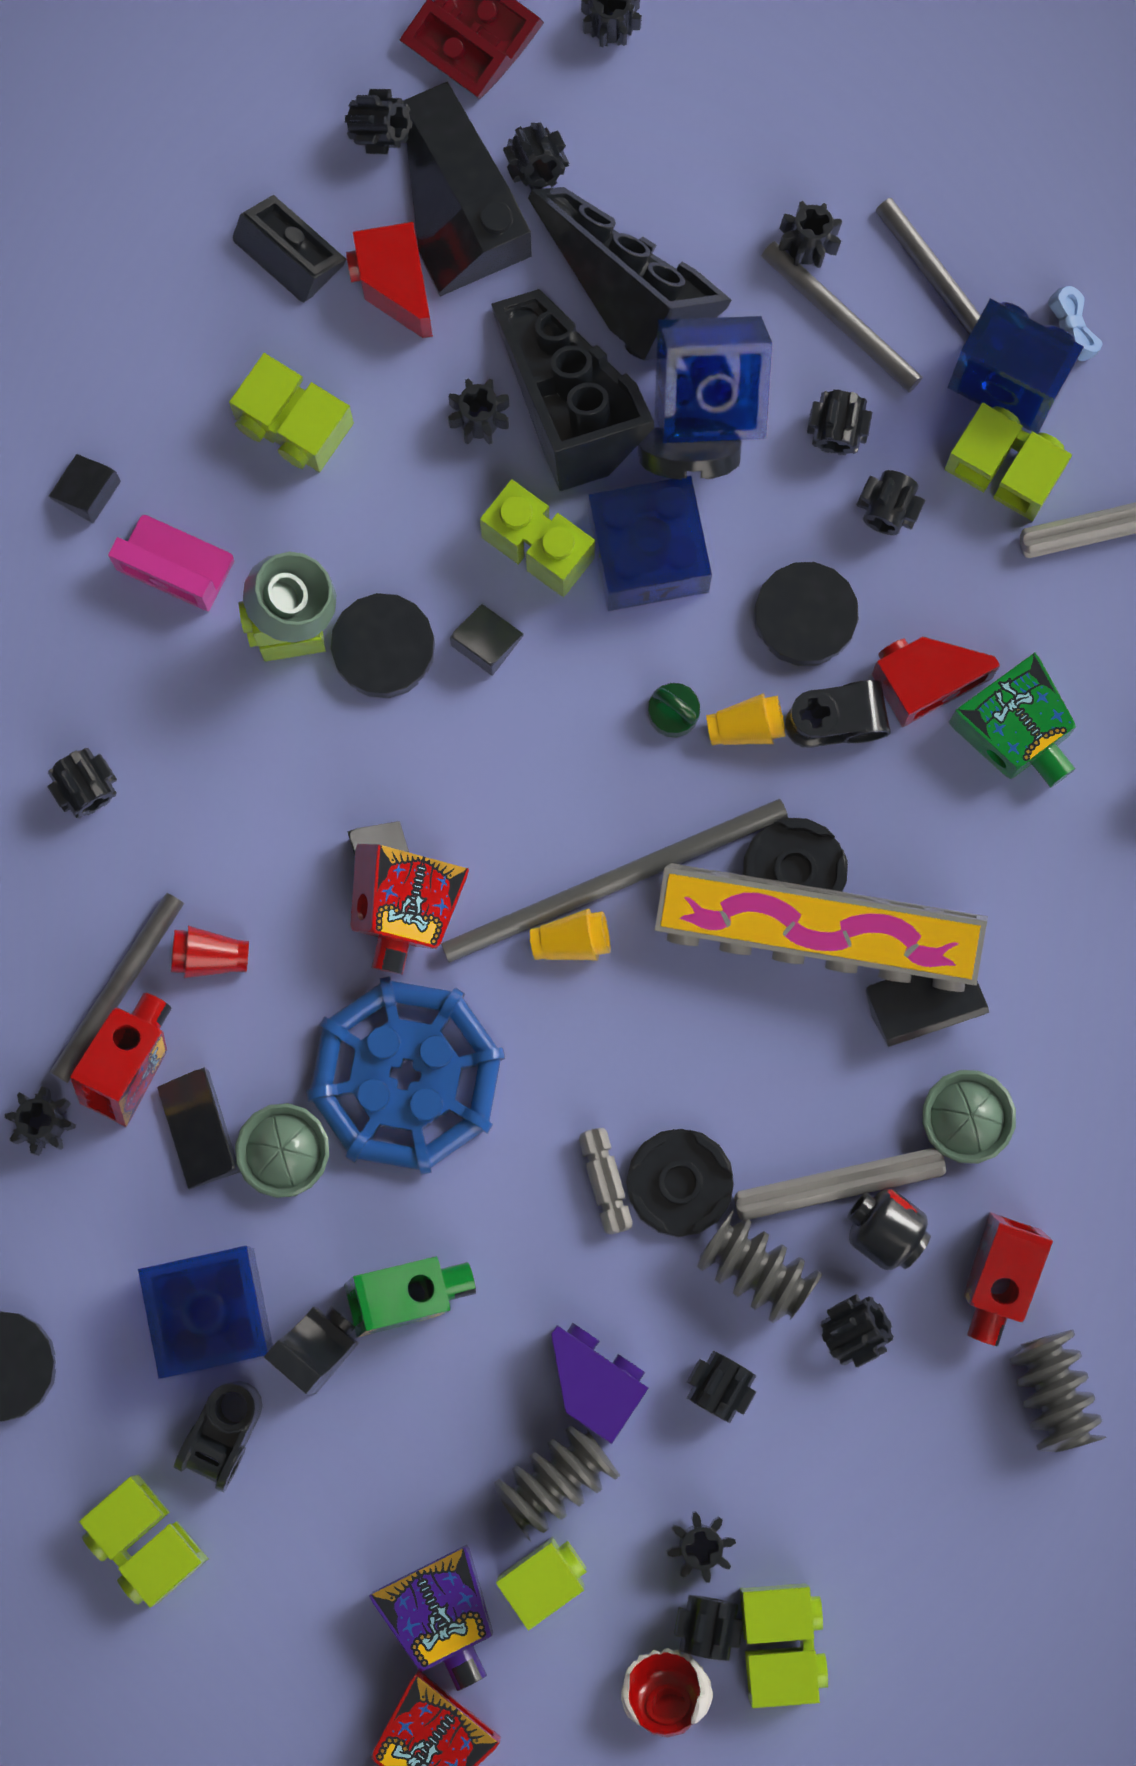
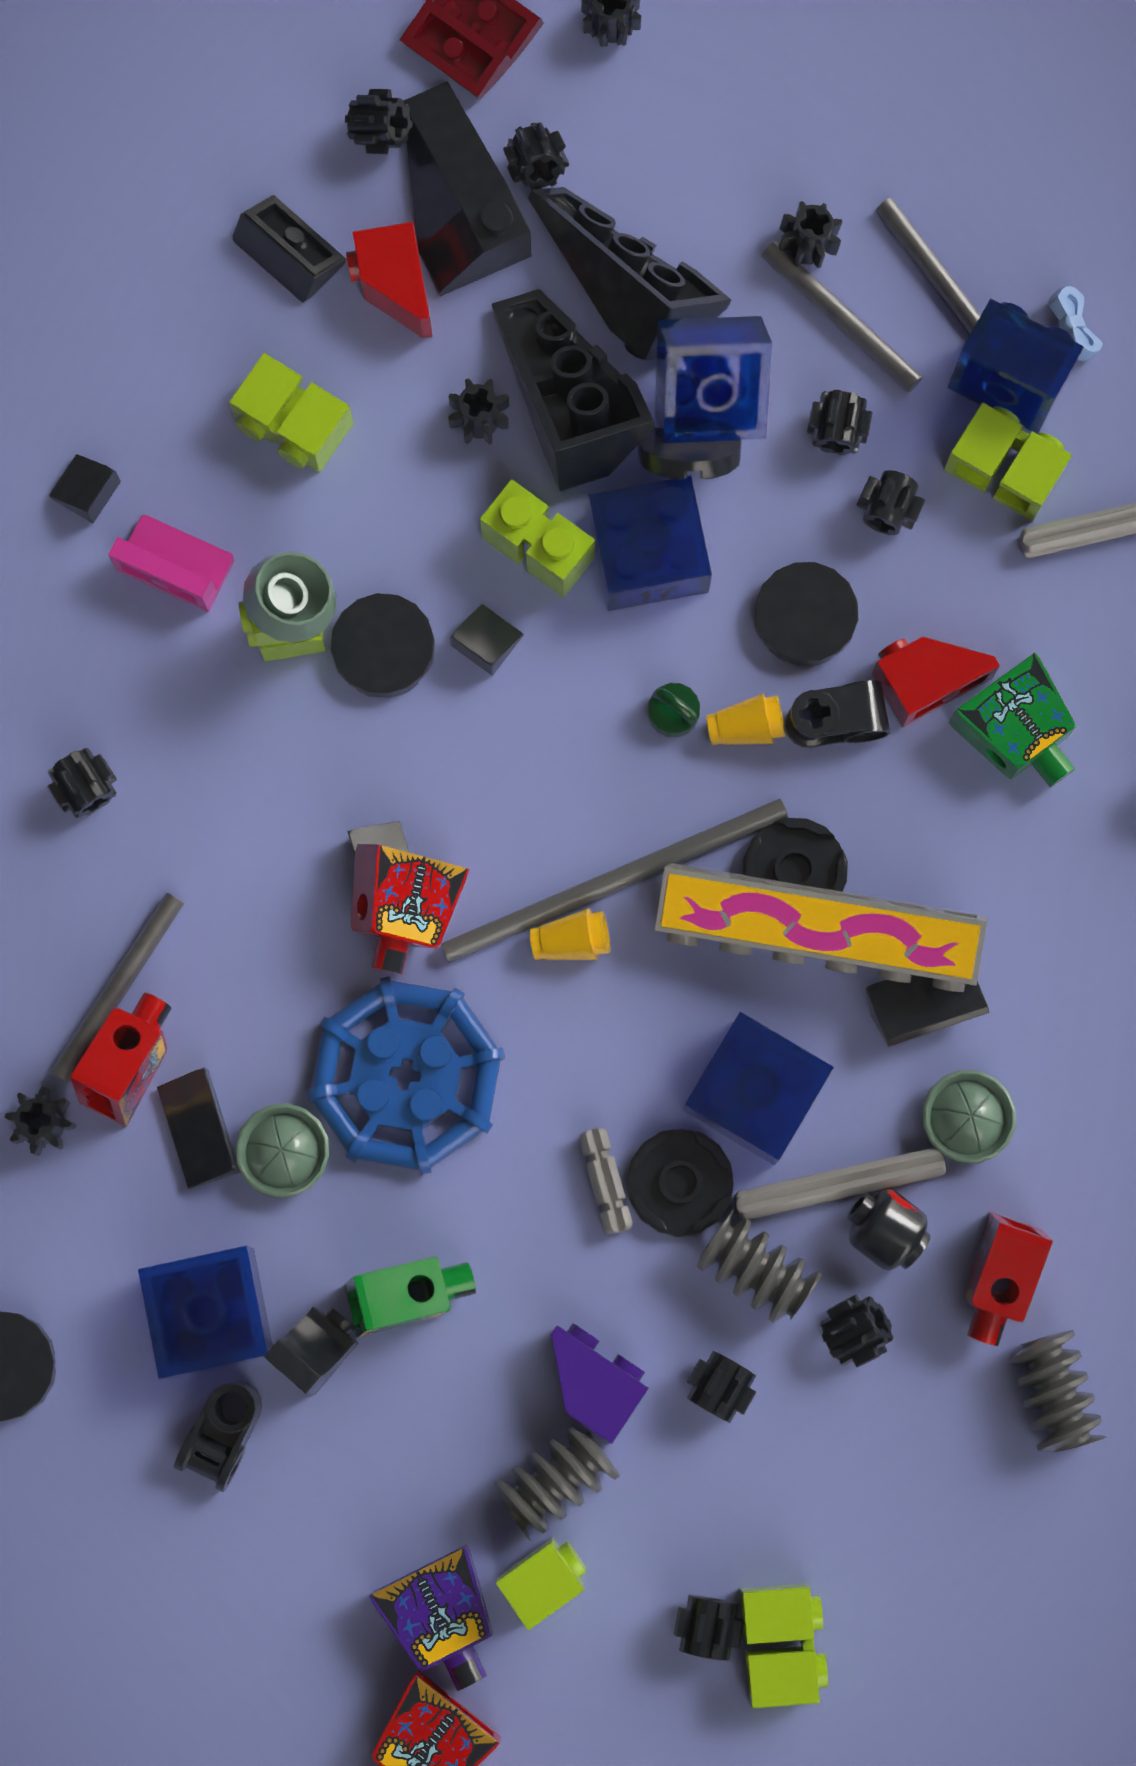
(123, 1521): lime piece -> none
(207, 953): red cone -> none
(666, 1692): red hair -> none
(714, 1555): black gear -> none
(757, 1088): none -> clear blue brick

